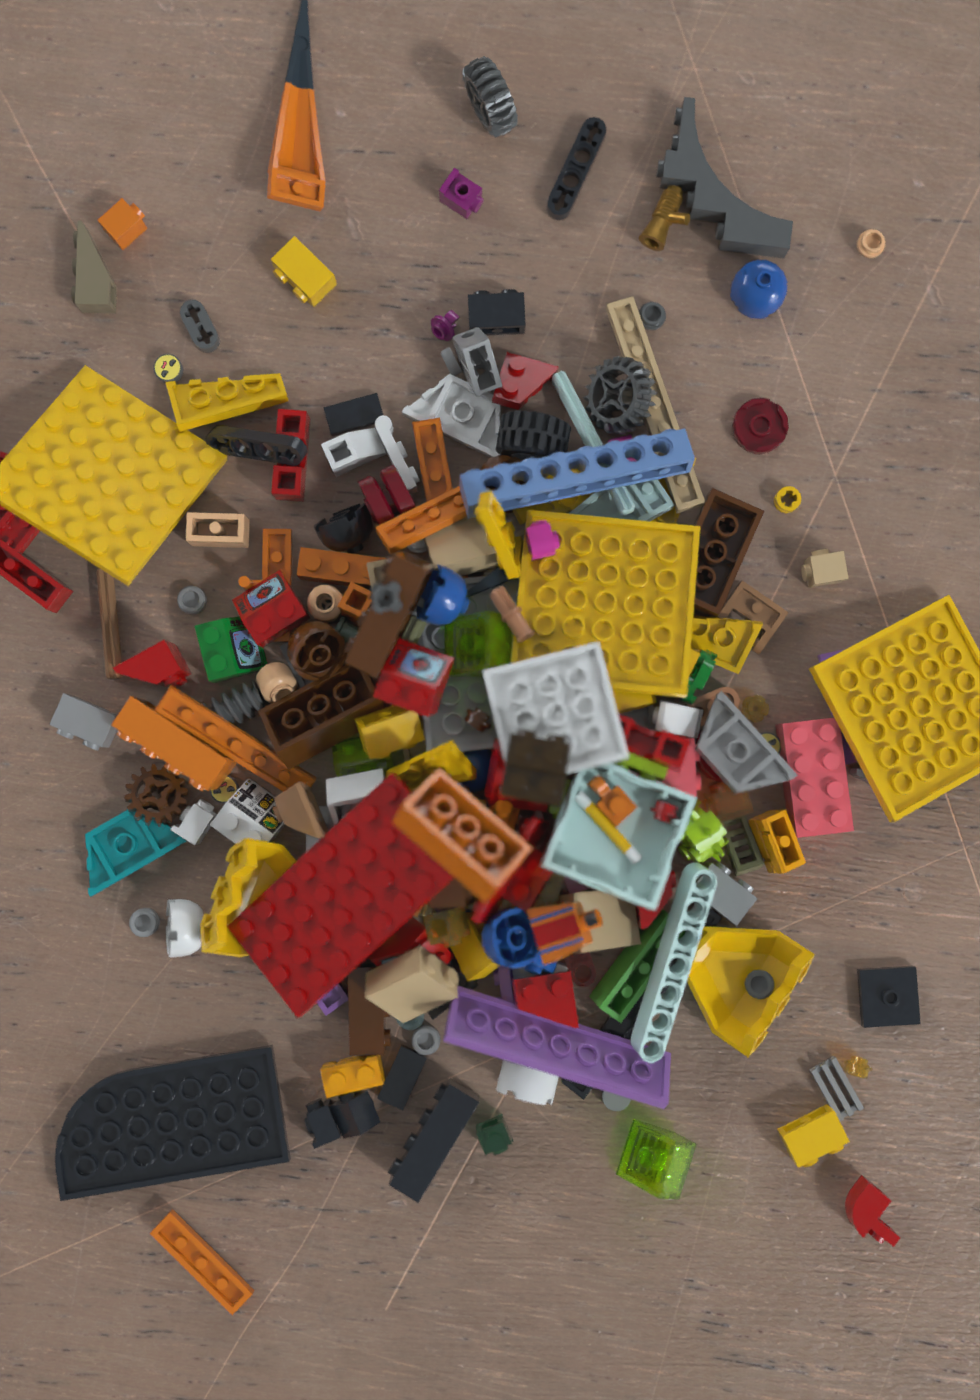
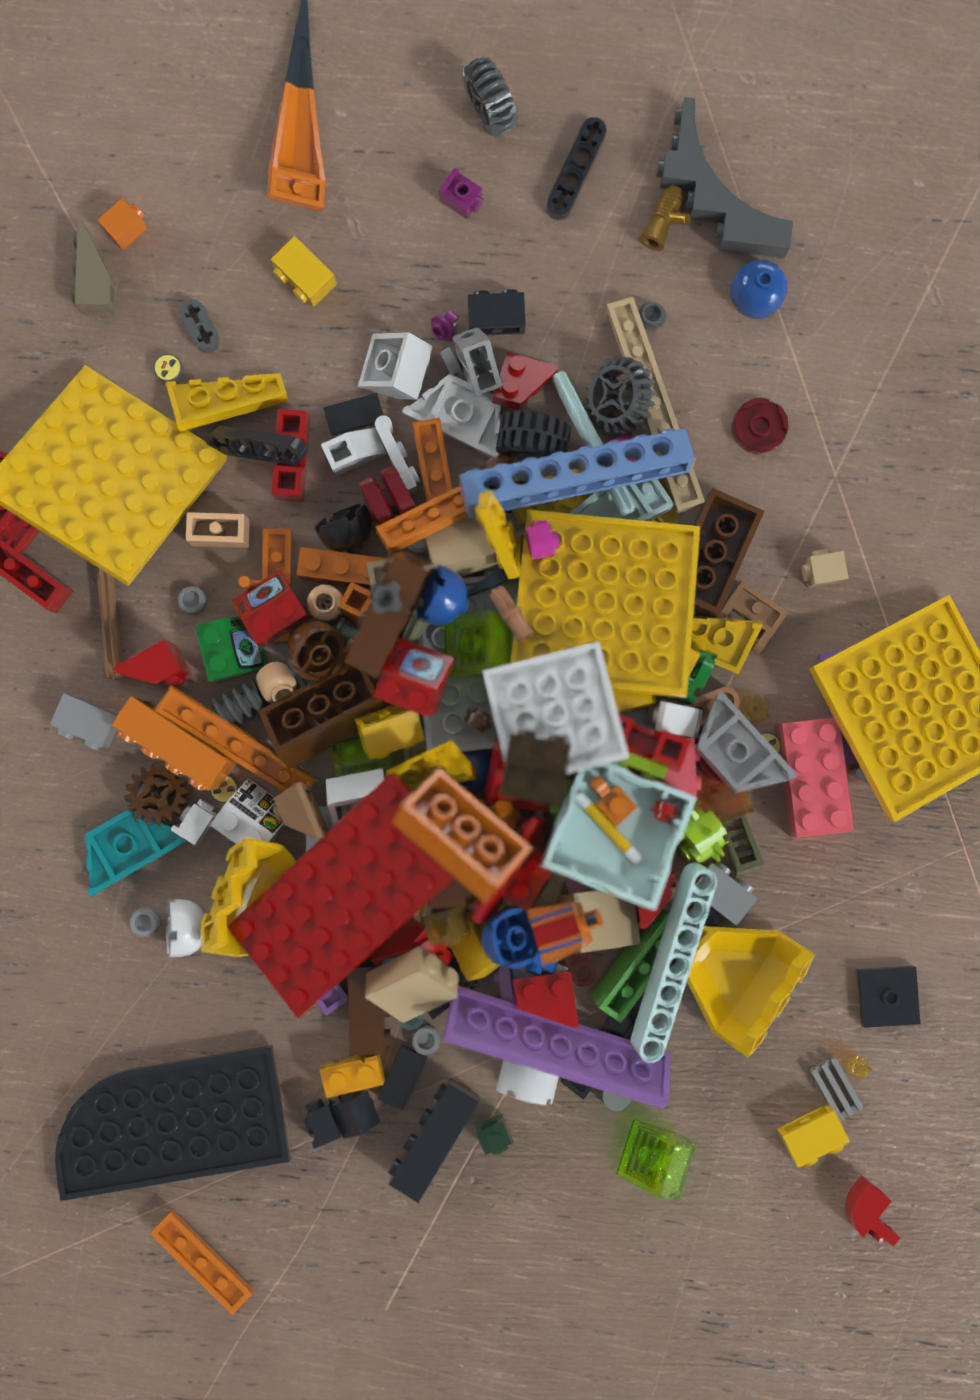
(395, 365): none -> white slope
(759, 984): dark grey tile -> none
(777, 841): light orange brick -> none
(781, 493): yellow bush -> none
(871, 243): light nougat plate -> none

